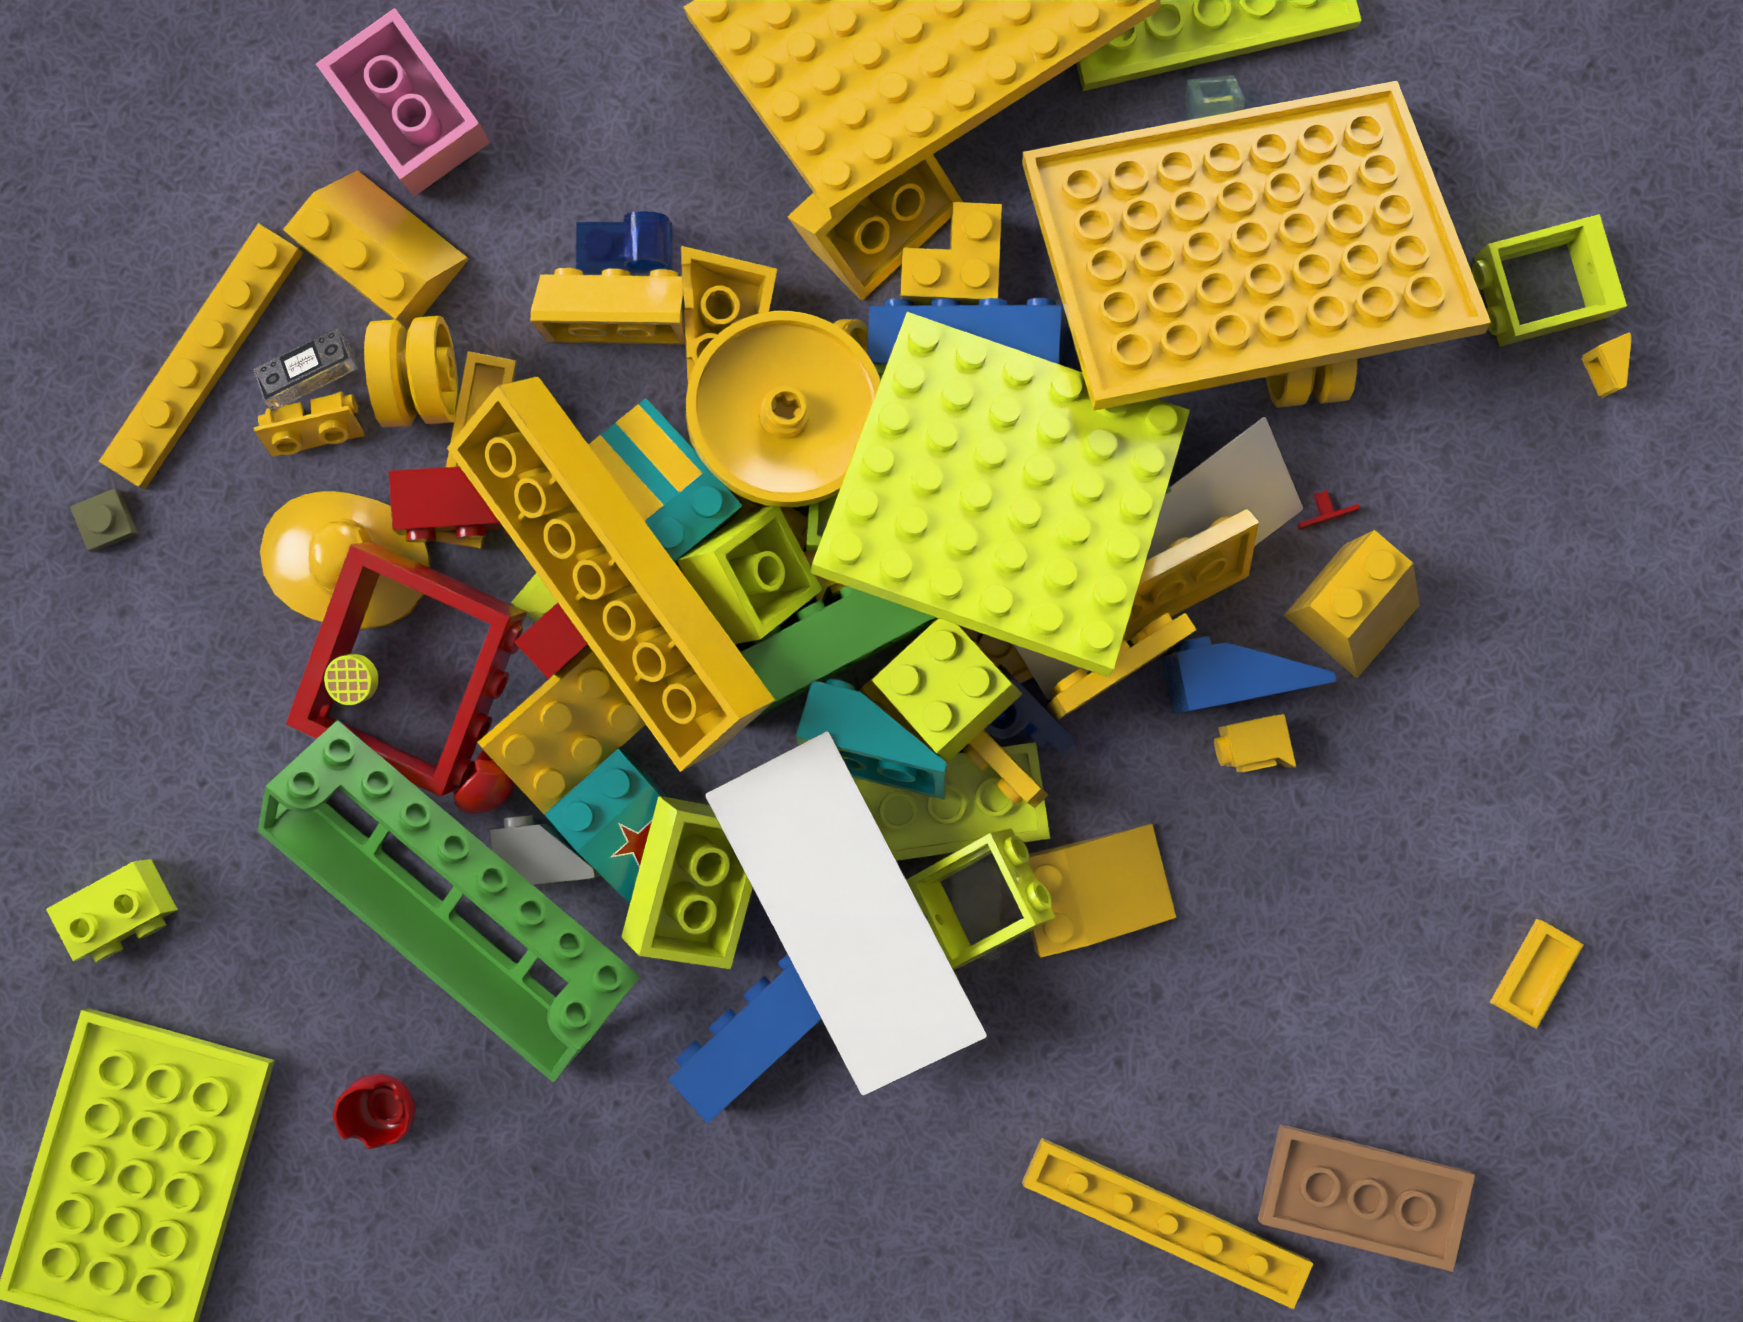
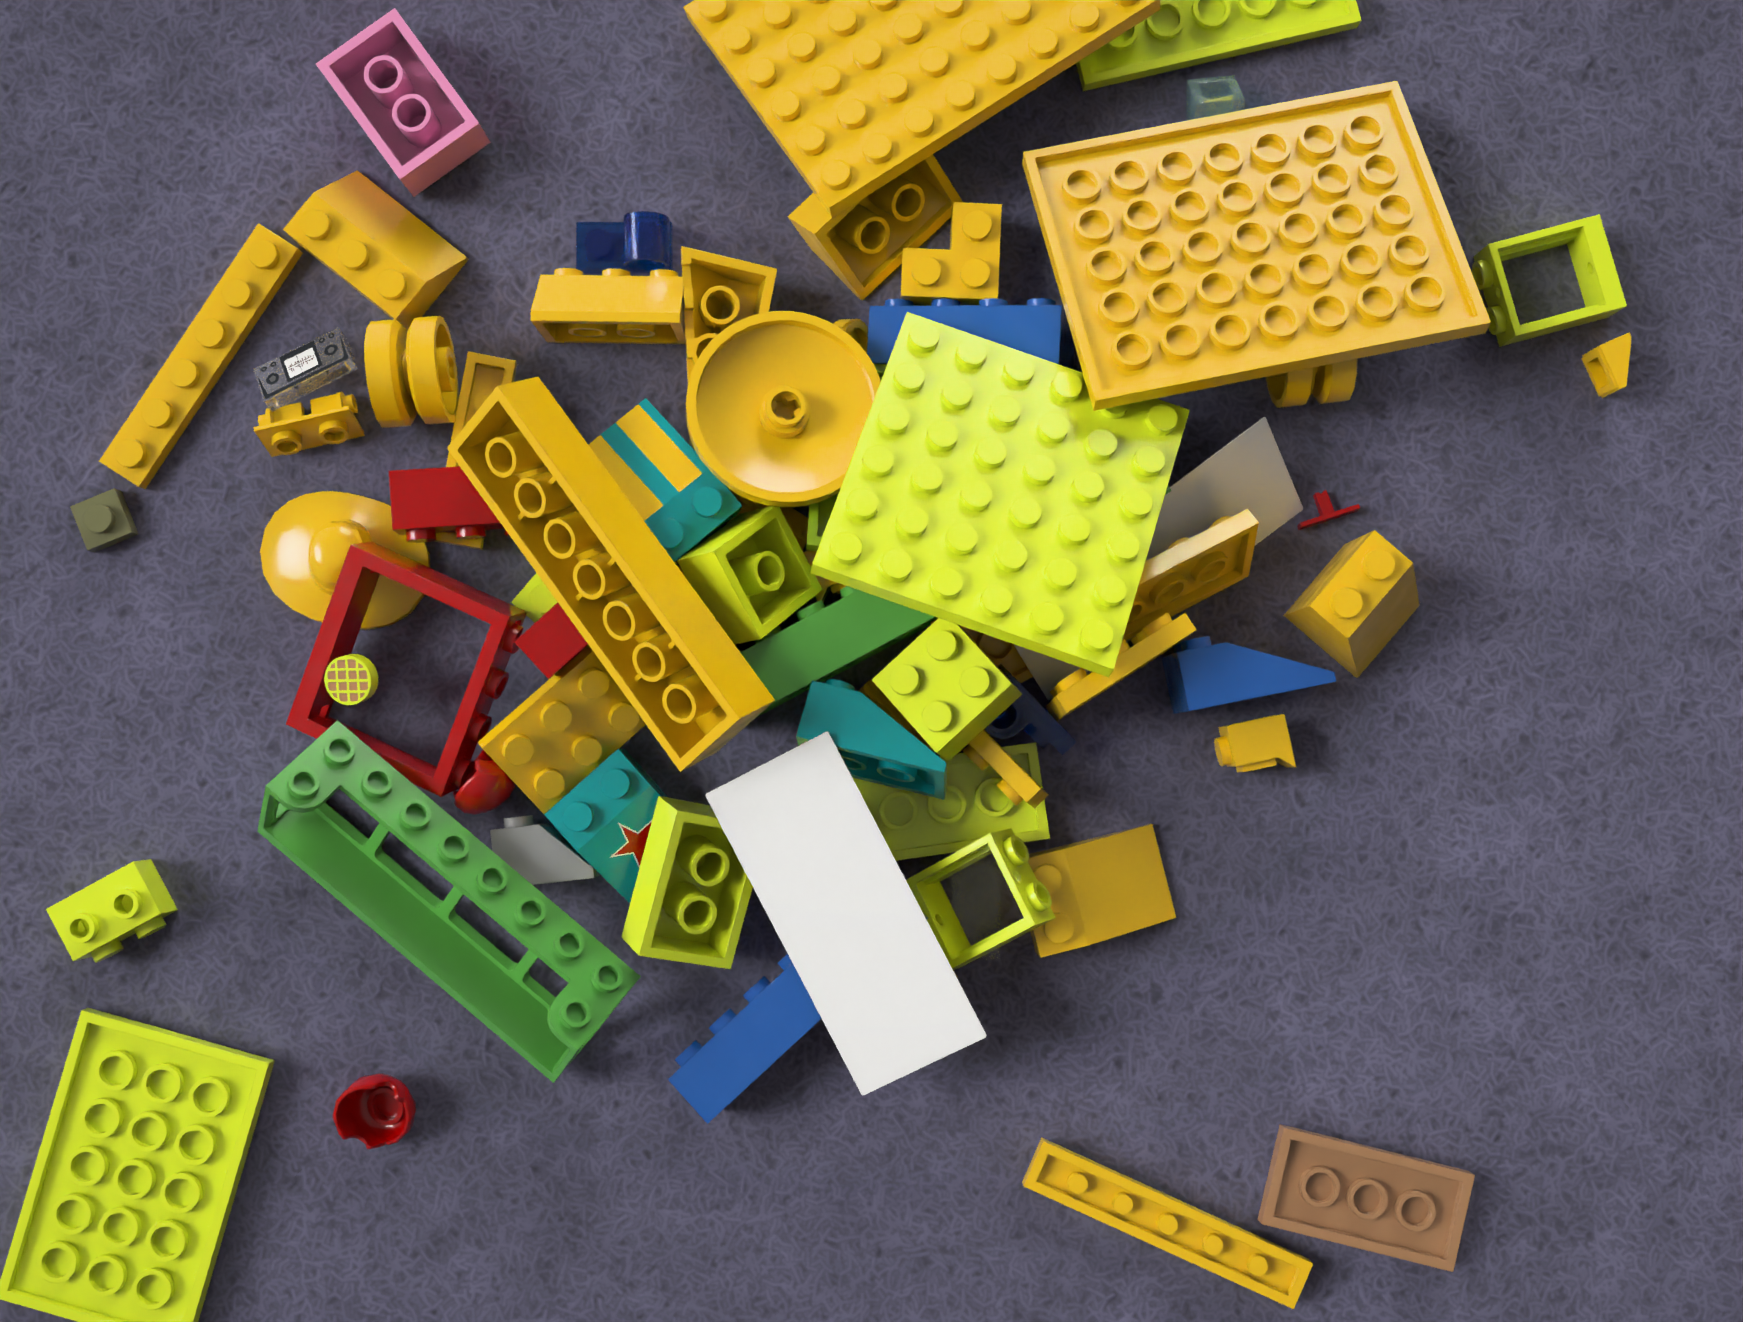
(1536, 973): yellow tile -> none

